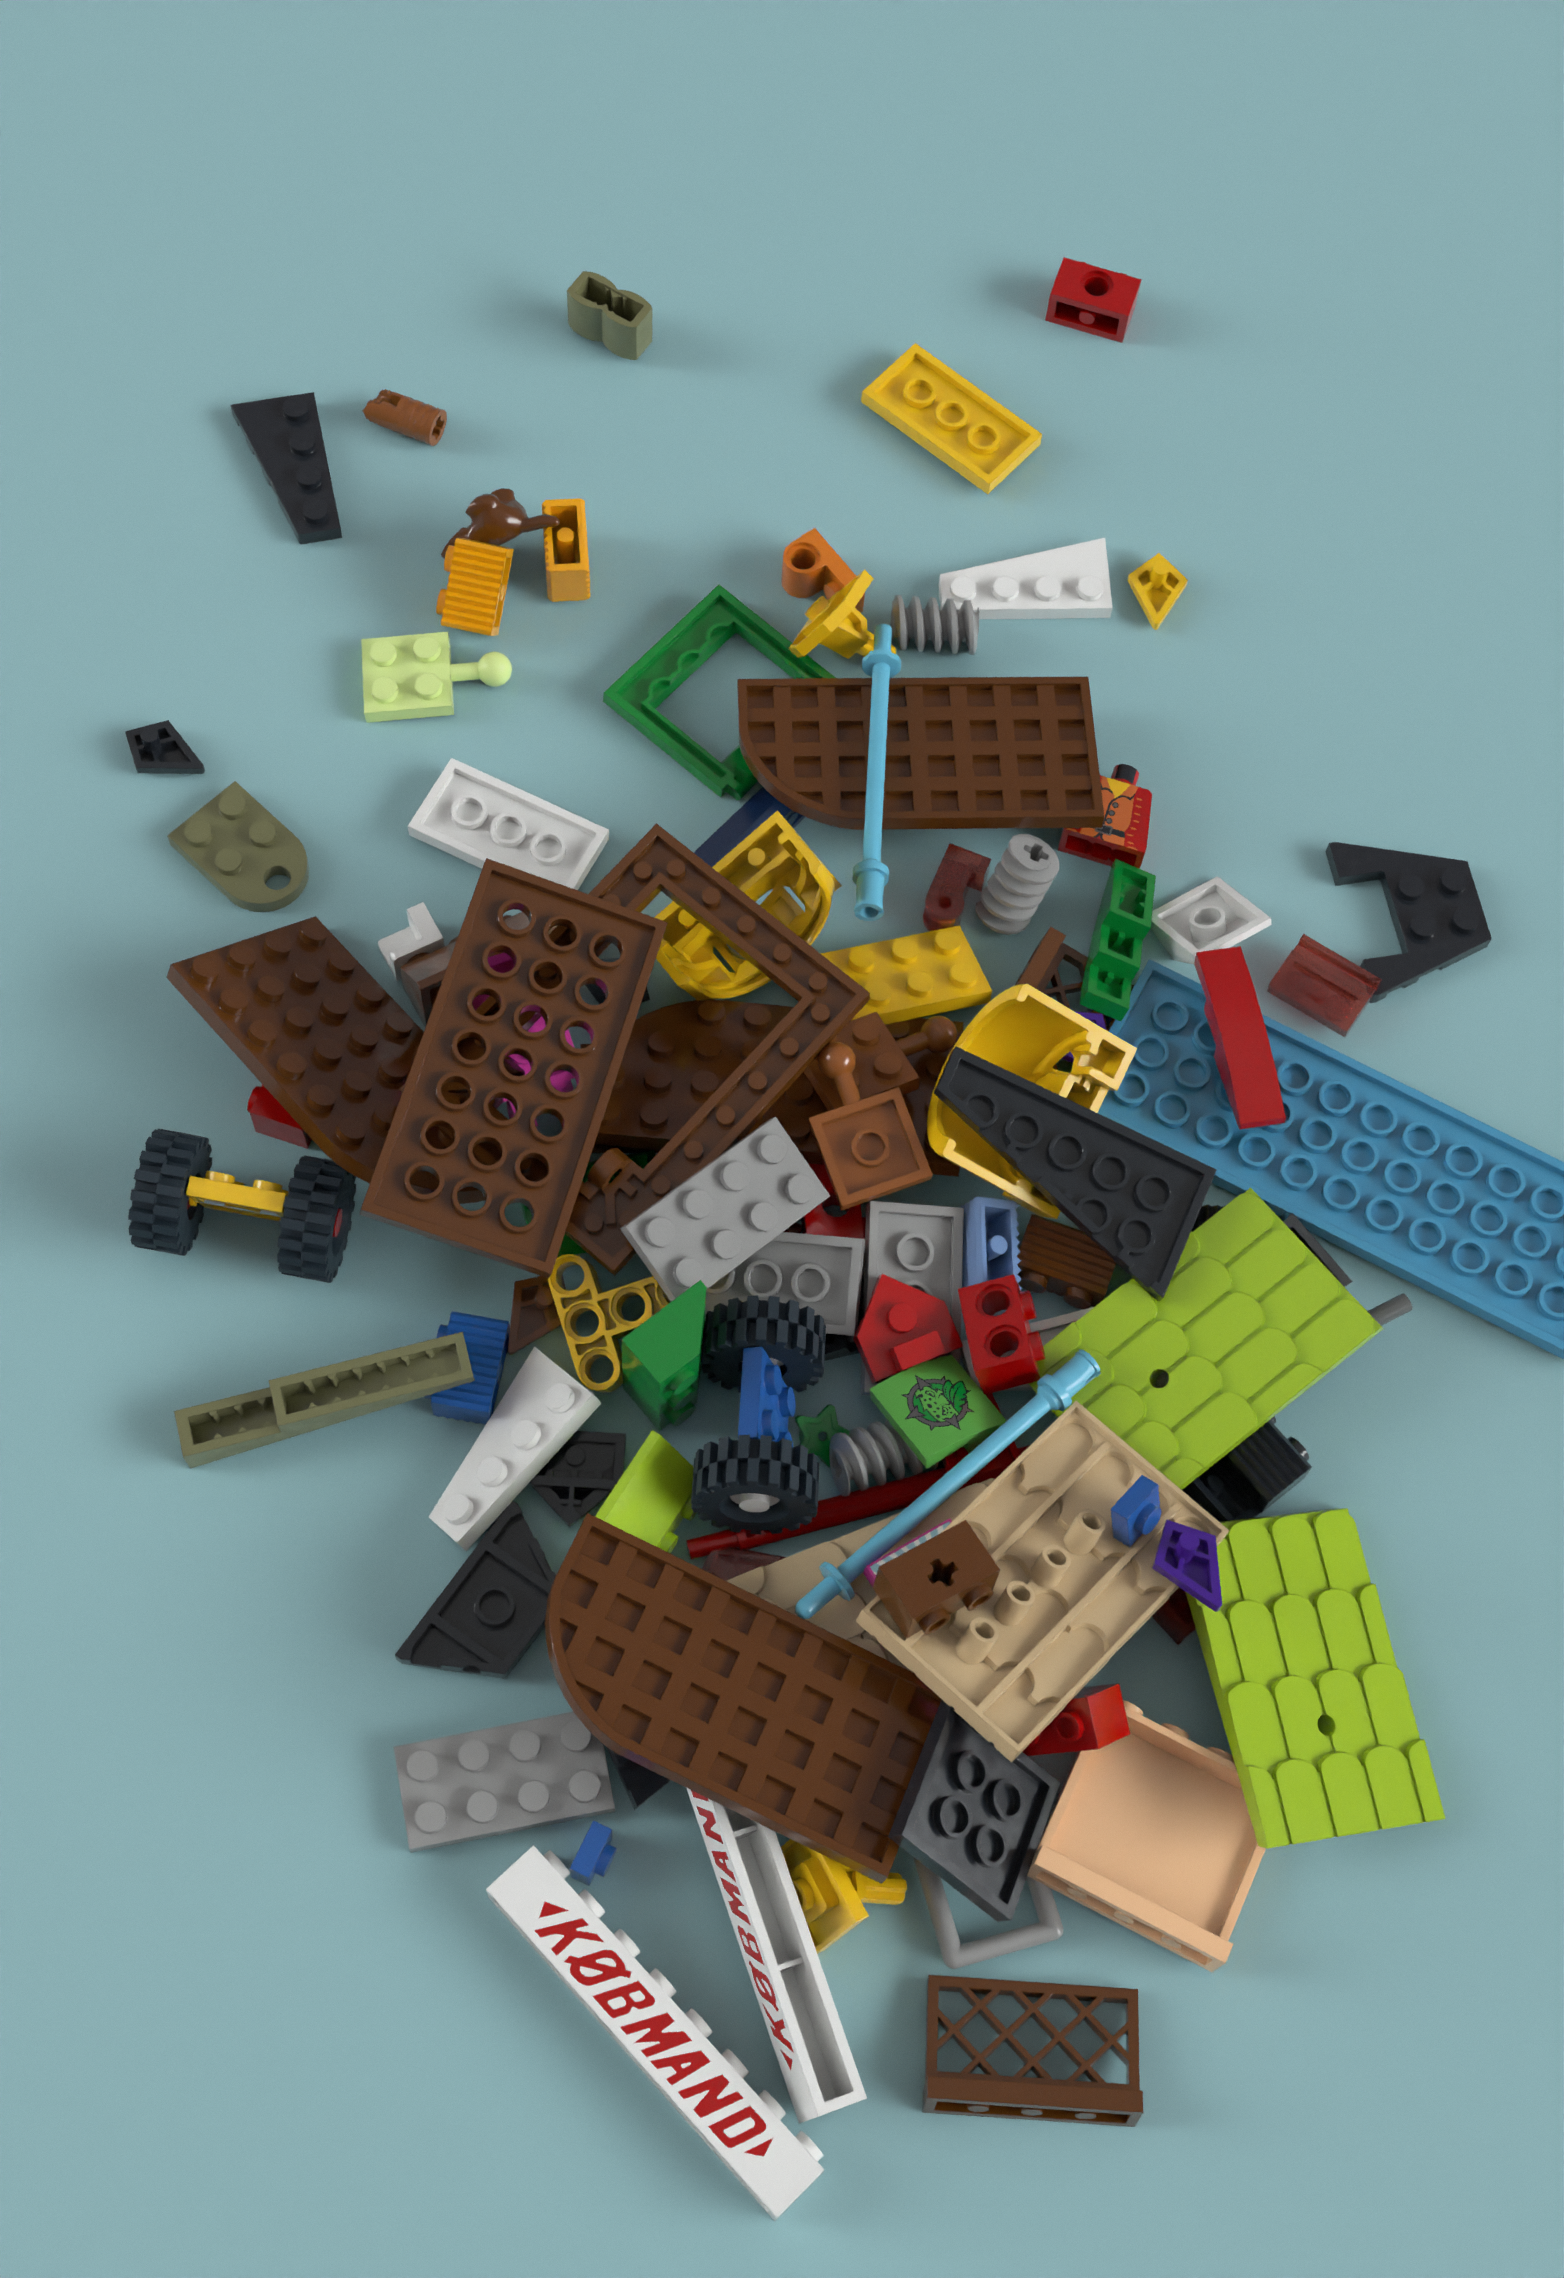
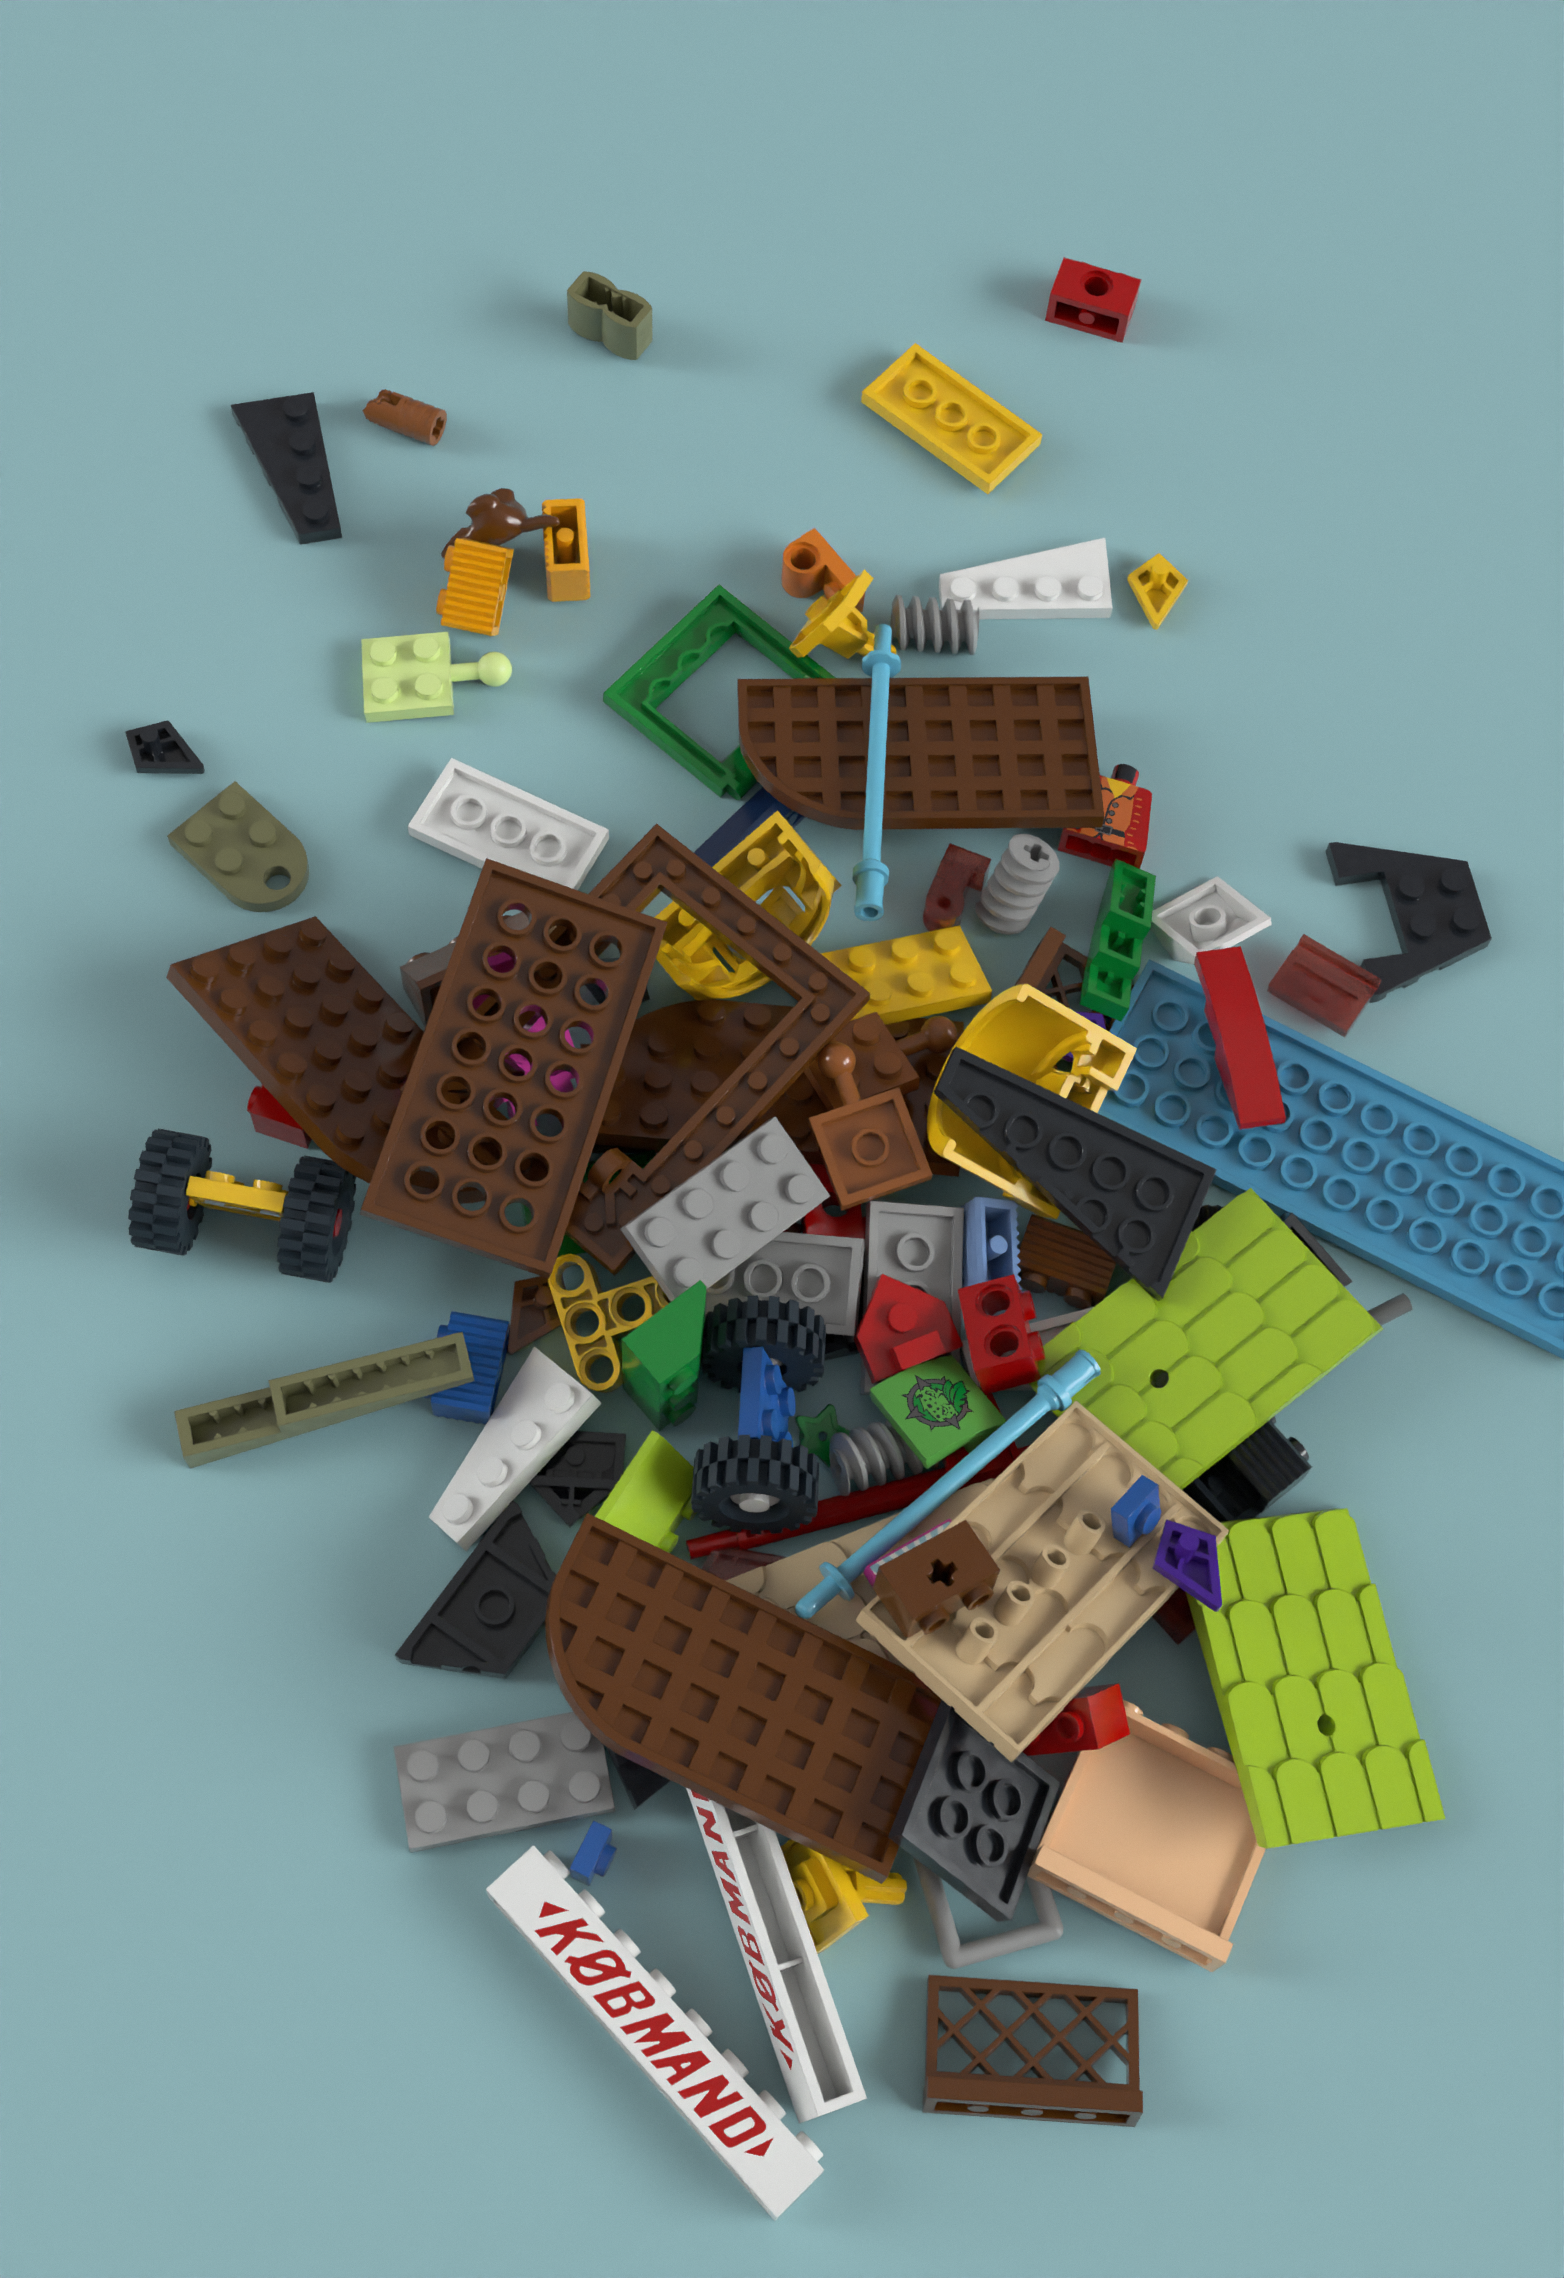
(417, 938): white panel -> none

